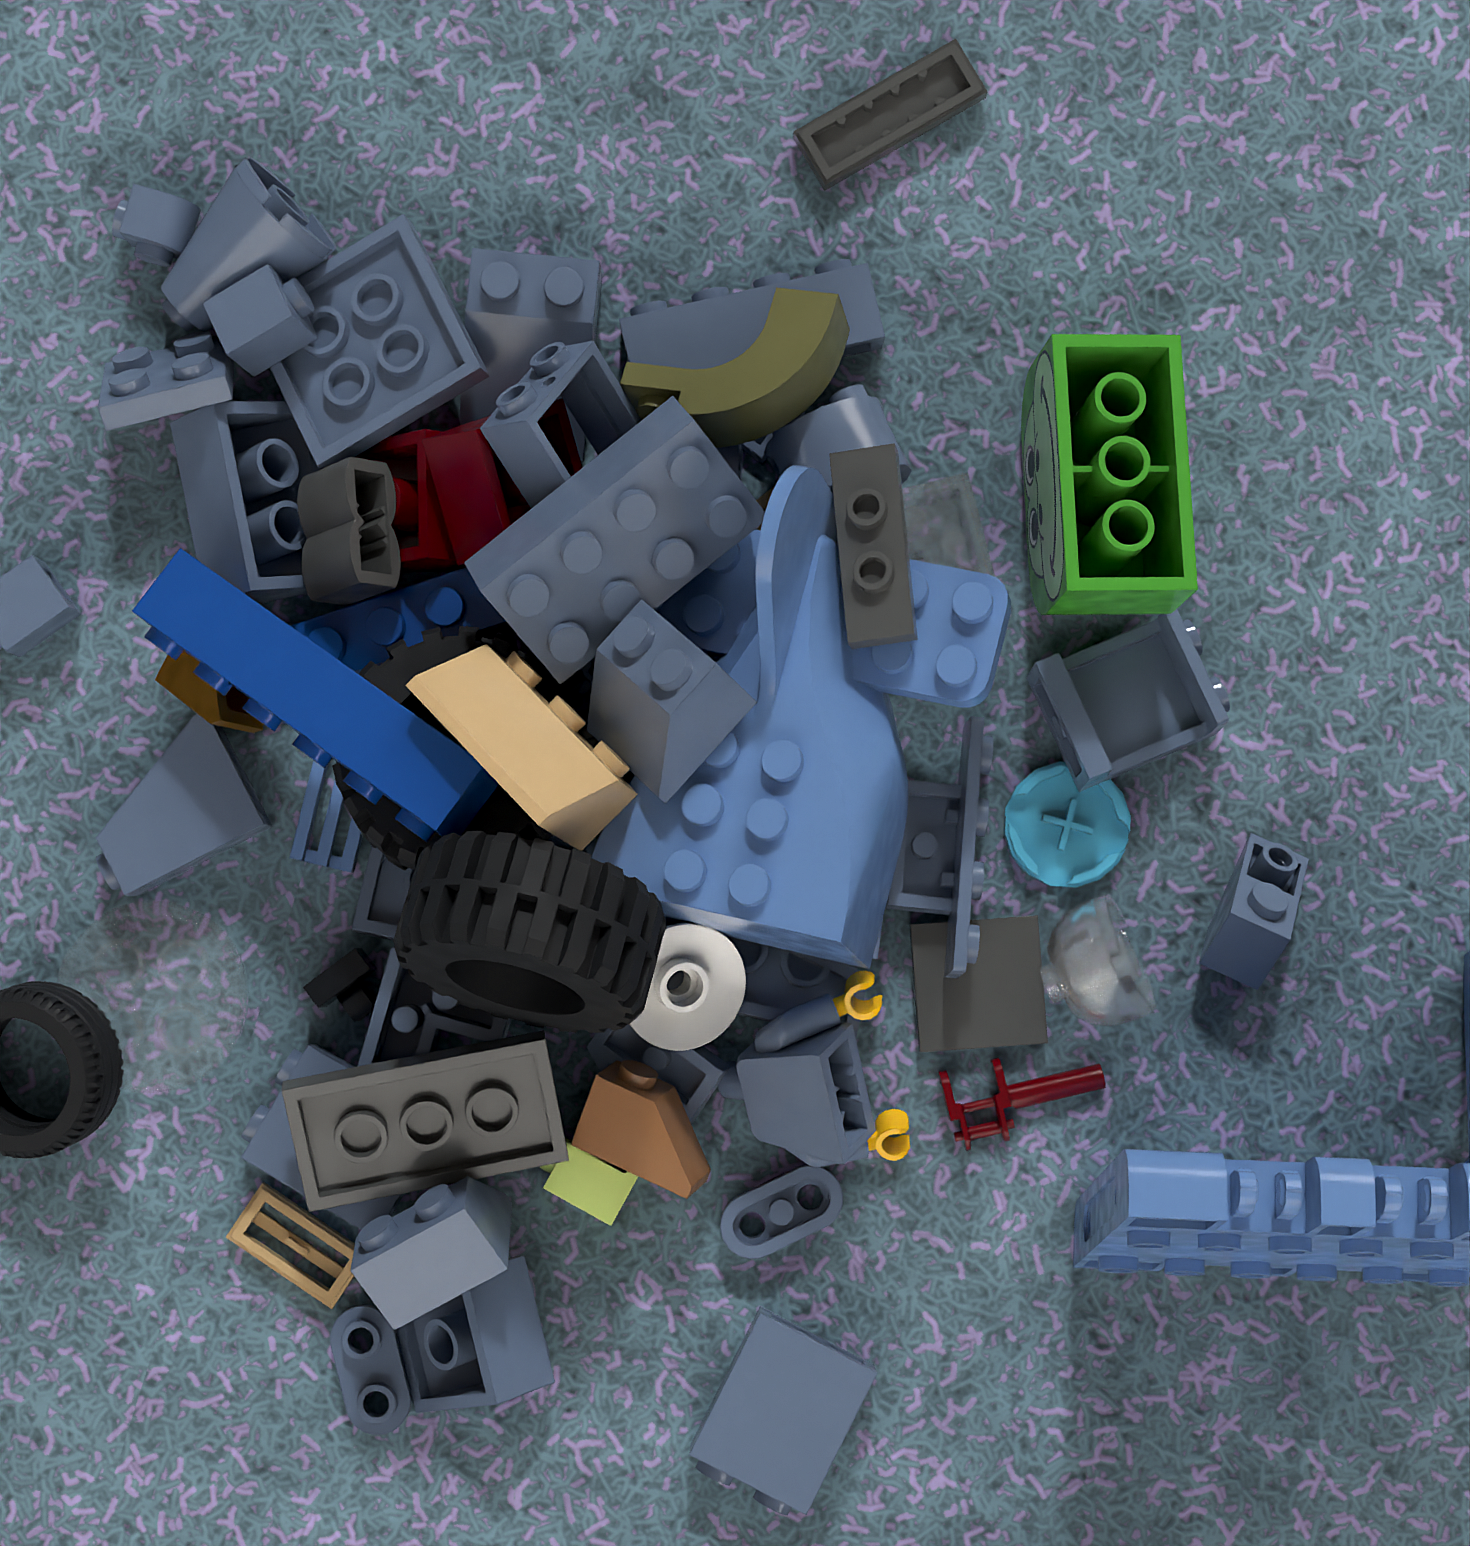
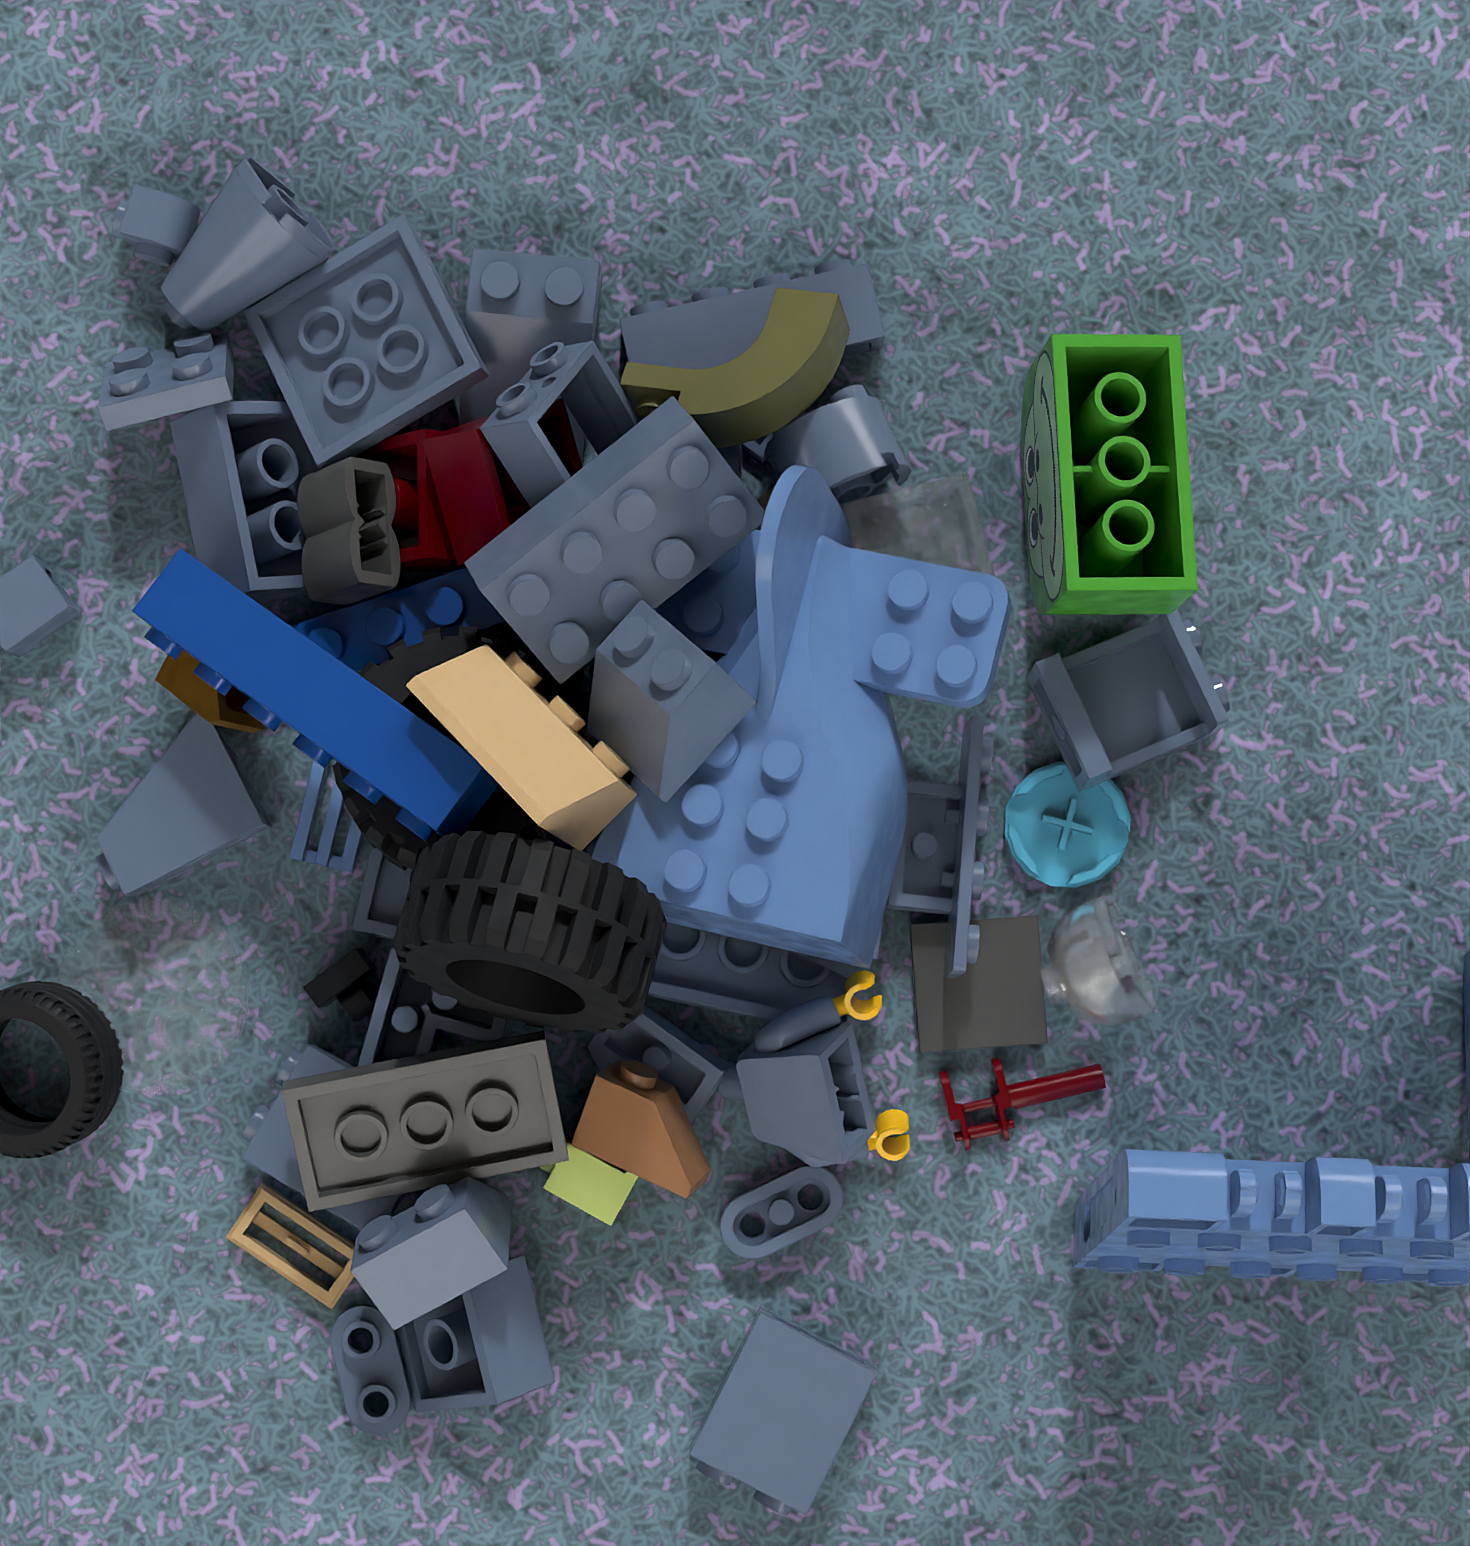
(262, 319): sand blue brick -> none
(706, 998): white dish -> none
(873, 546): dark grey plate -> none
(890, 114): dark grey plate -> none
(1255, 912): sand blue slope -> none

